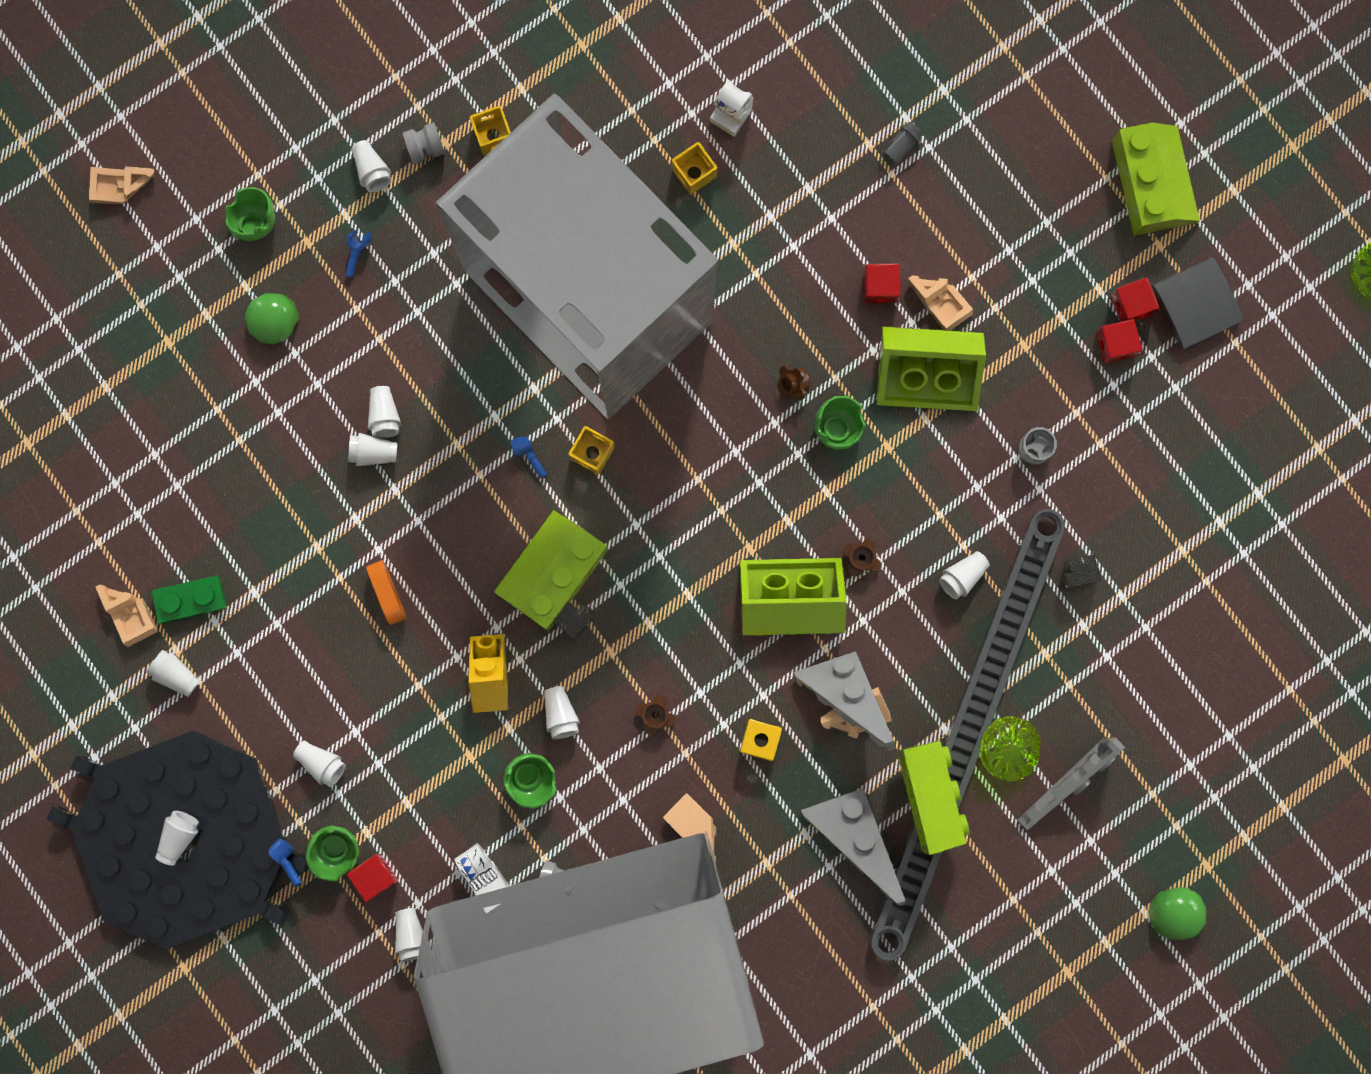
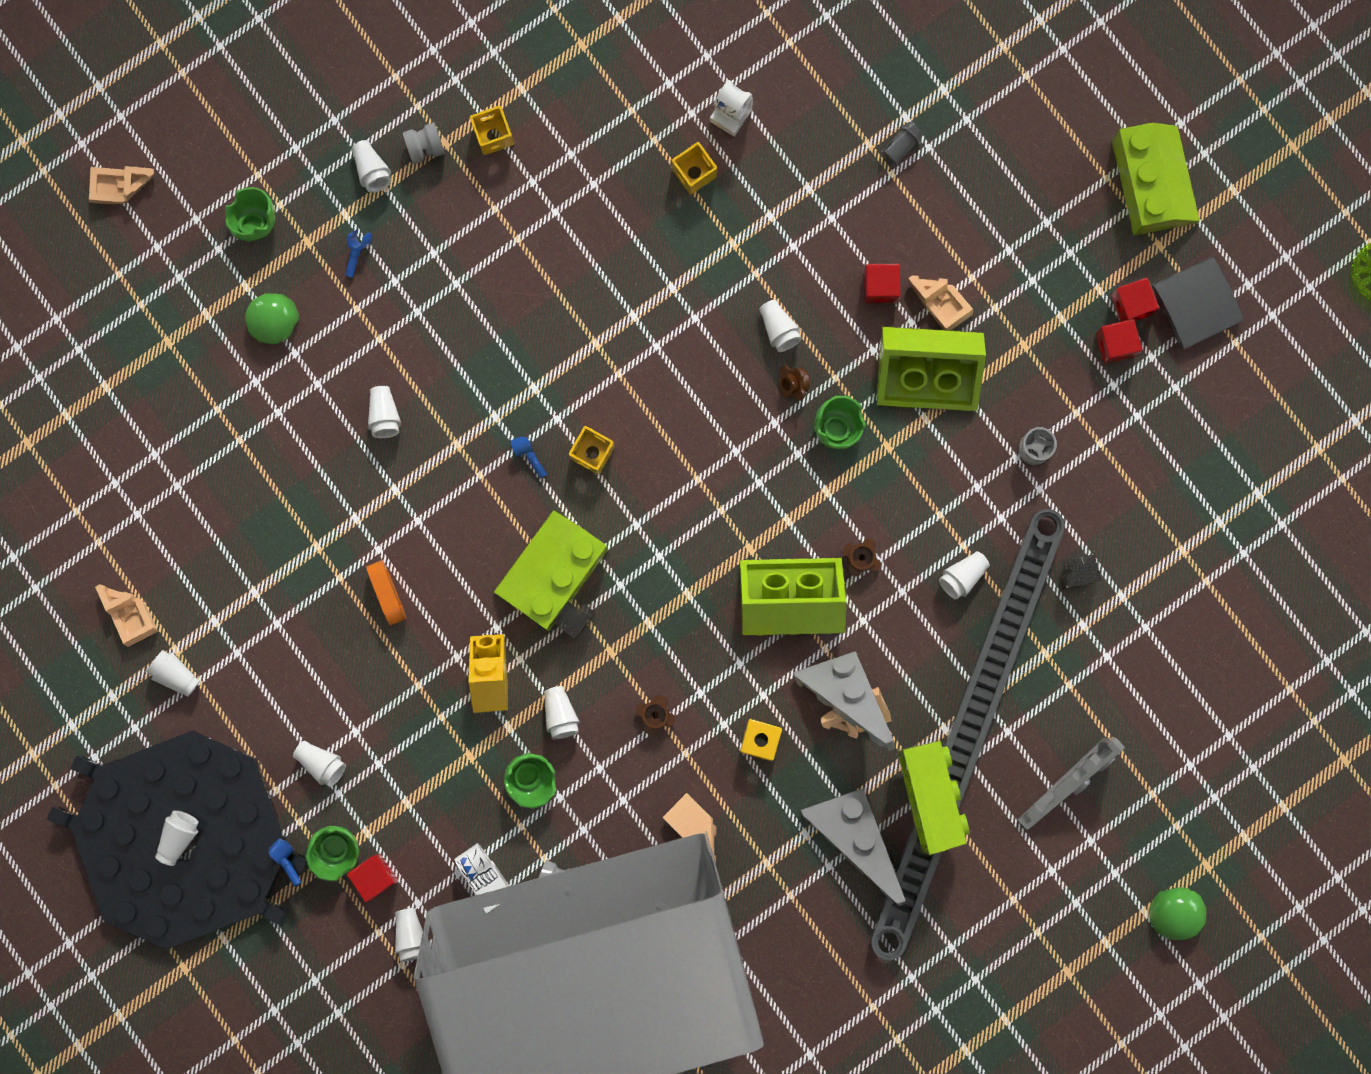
(189, 599): green plate -> none
(371, 450): white cone -> none
(580, 255): light grey piece -> none
(780, 328): none -> white cone
(1010, 748): clear neon green wheel -> none

